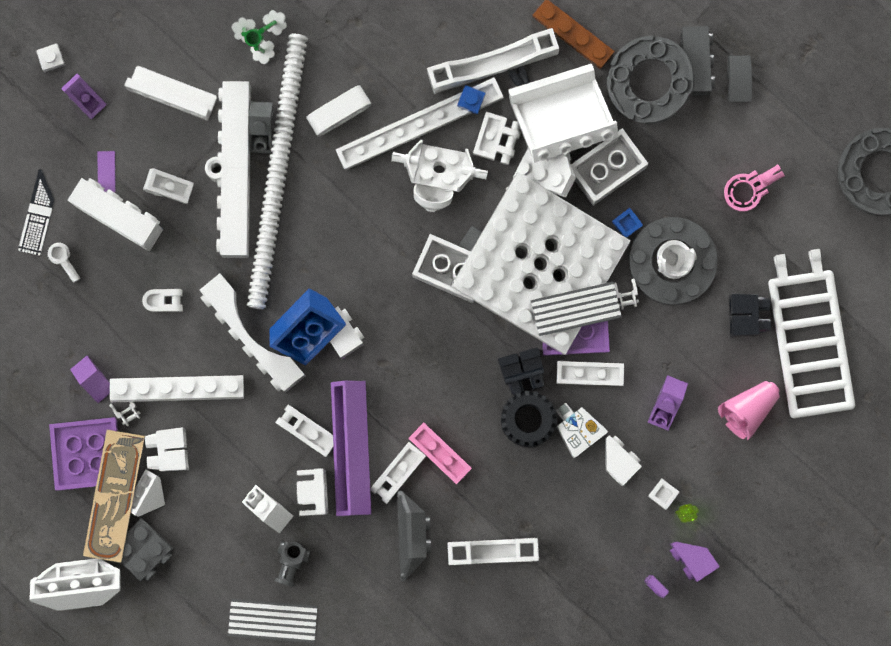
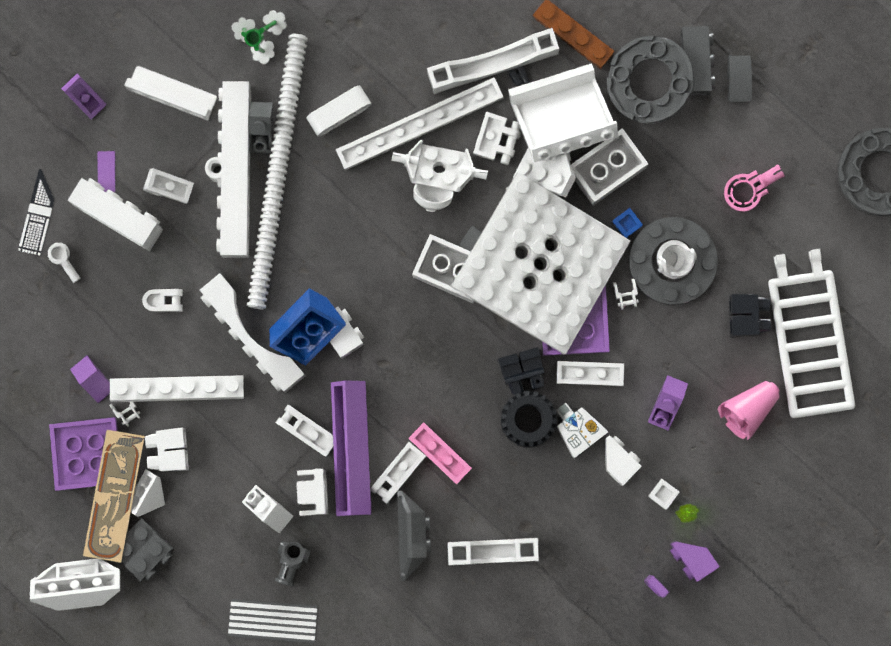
(50, 57): white plate -> none
(471, 99): blue plate -> none
(576, 308): sticker -> none

